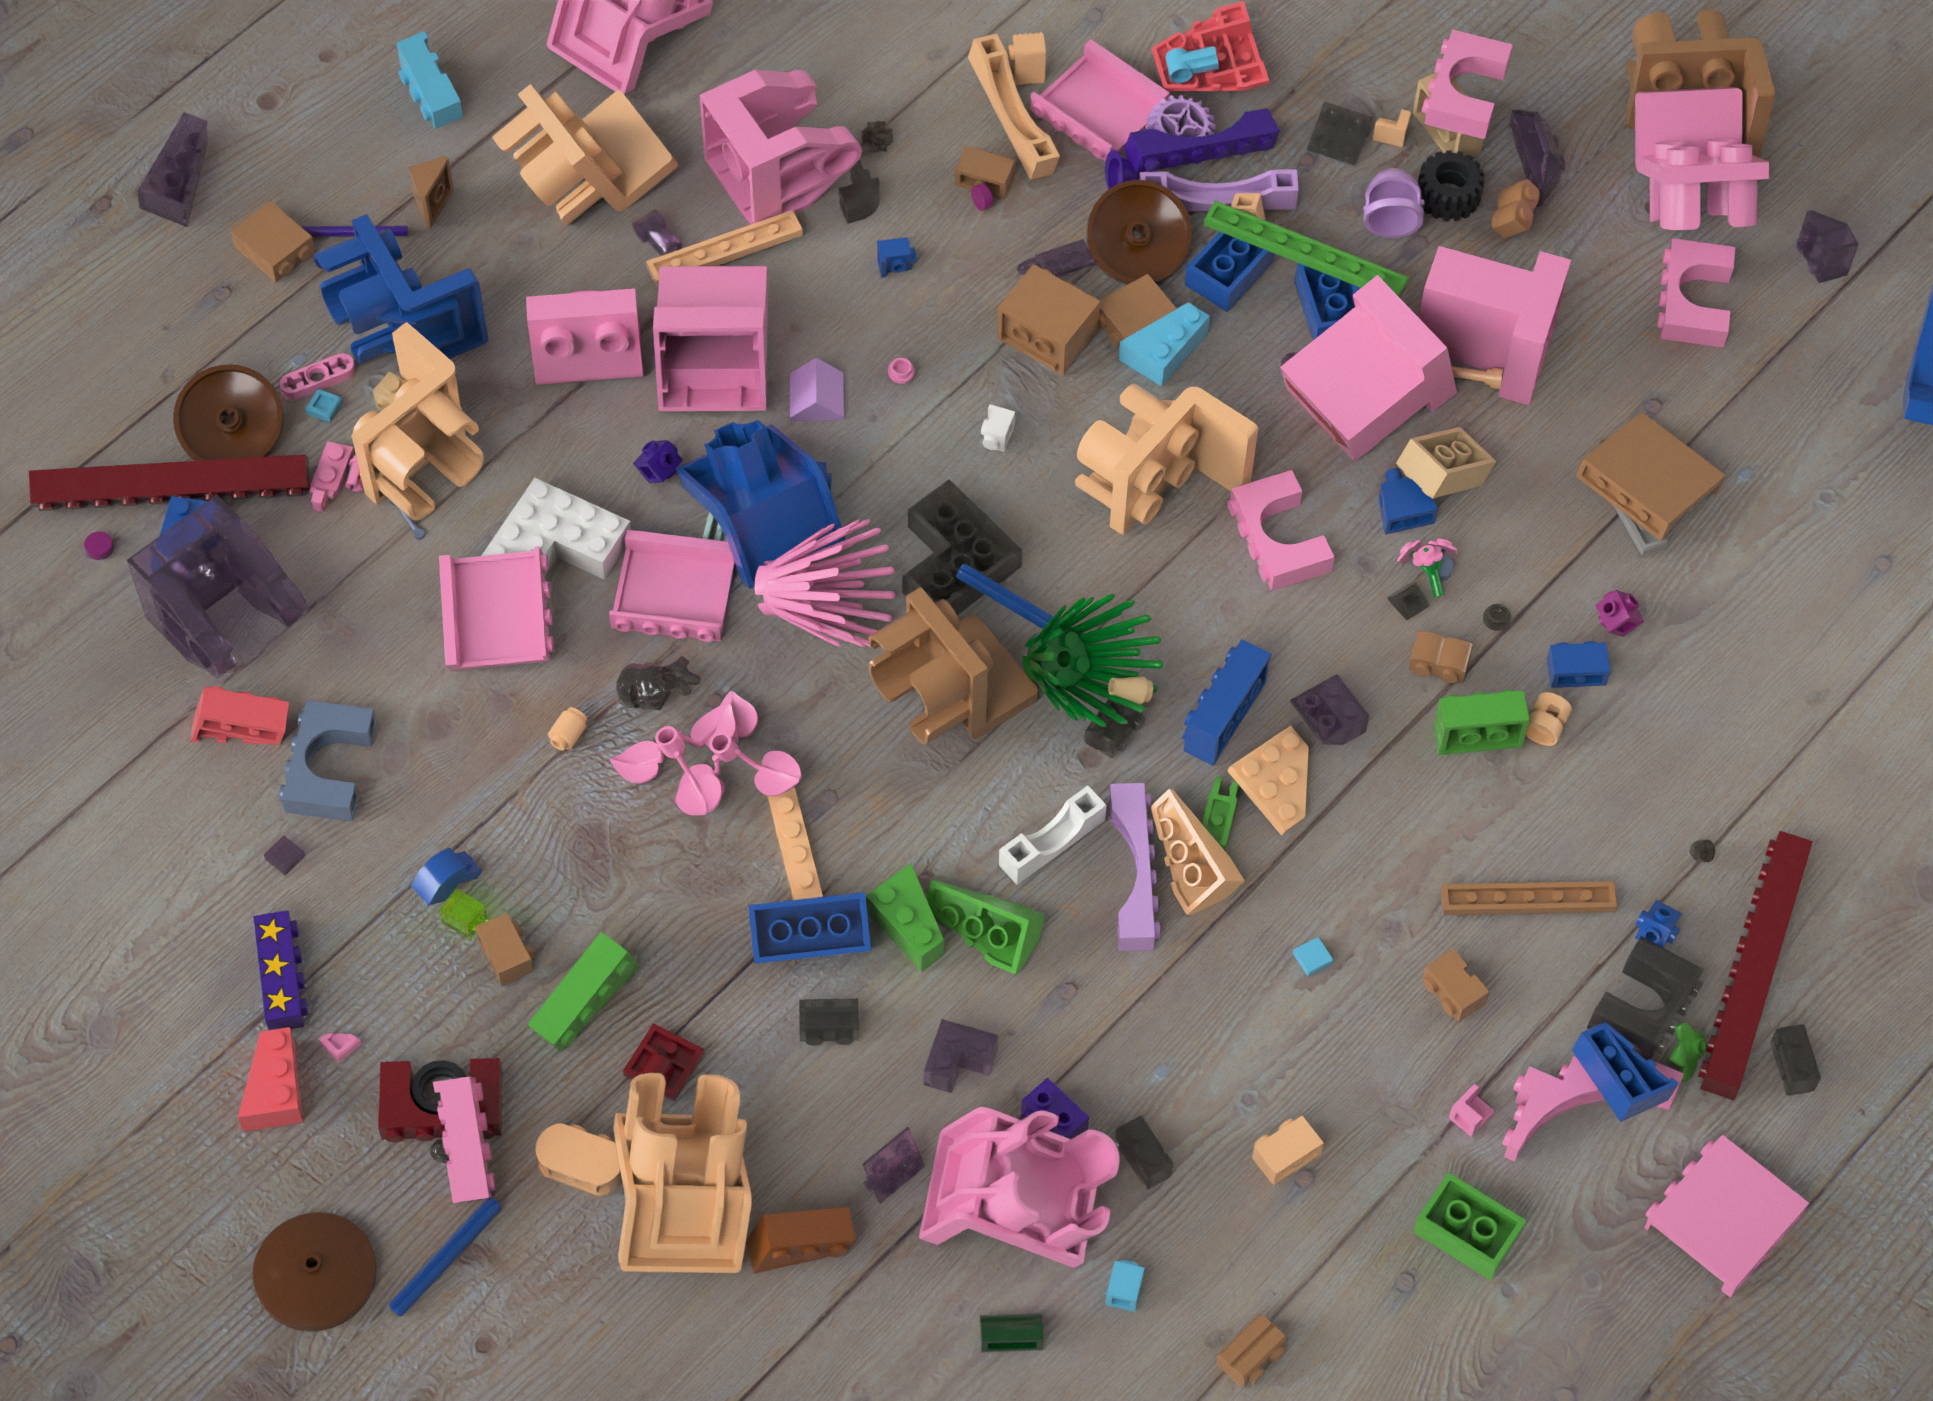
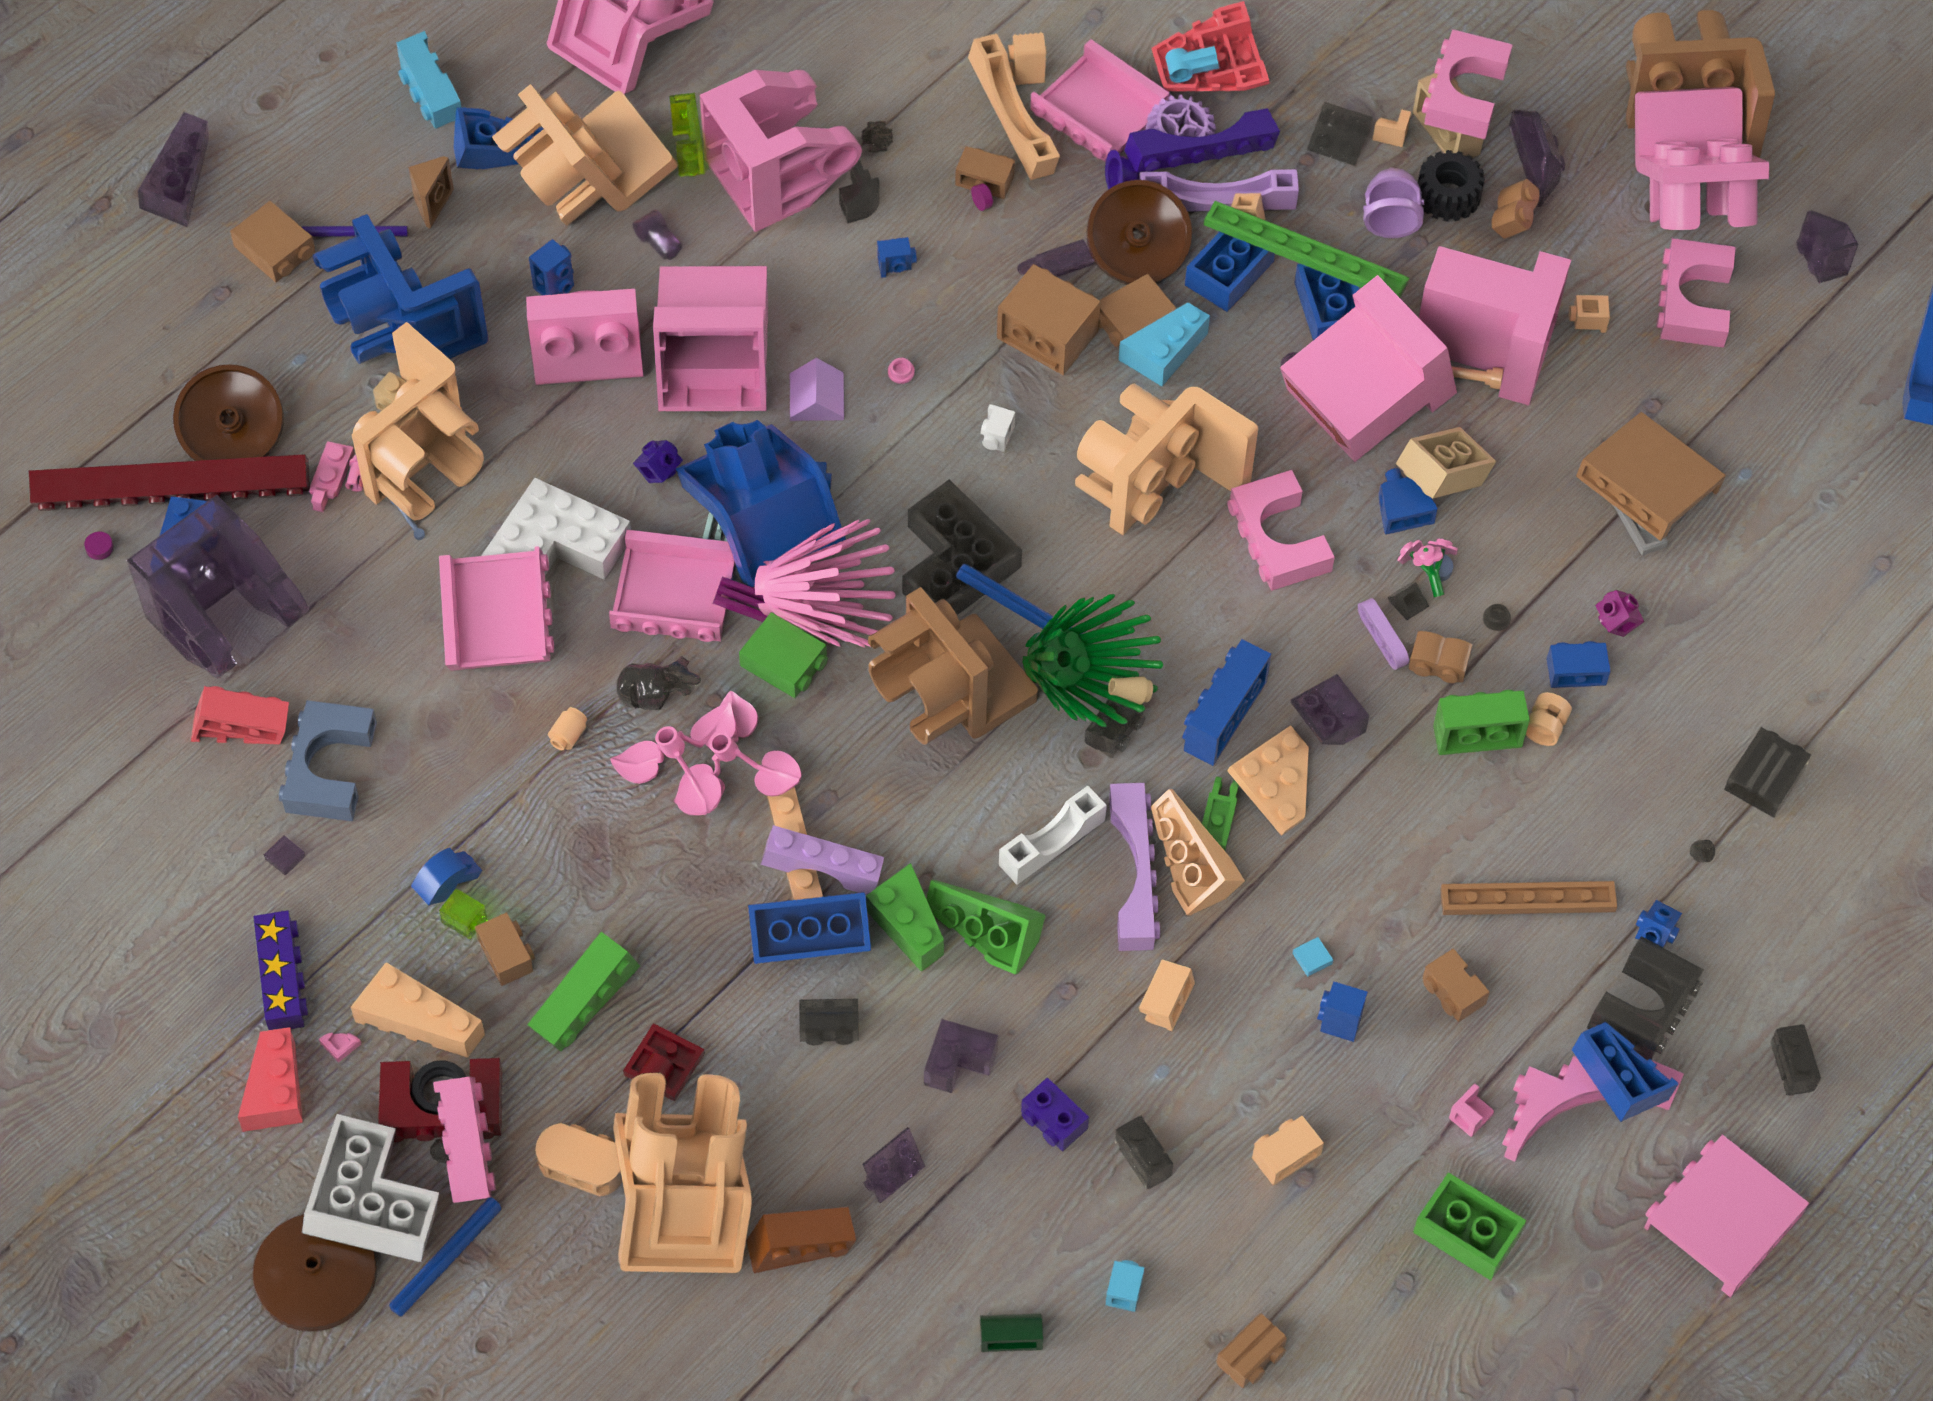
(319, 367): bright pink beam -> none
(324, 405): medium azure tile -> none
(358, 1205): none -> white brick
(411, 1009): none -> light nougat wedge
(474, 142): none -> blue wedge
(552, 269): none -> blue brick
(686, 121): none -> clear neon green panel
(731, 244): light nougat plate -> none
(743, 595): none -> magenta tile
(783, 655): none -> bright green brick
(793, 850): none -> lavender arch
(1019, 1183): bright pink piece -> none
(1167, 994): none -> light nougat hinge
(1342, 1011): none -> blue brick
(1383, 634): none -> lavender beam
(1590, 312): none -> light nougat brick
(1688, 1050): bright green plate -> none
(1756, 965): dark red brick -> none
(1767, 772): none -> clear smoke brick

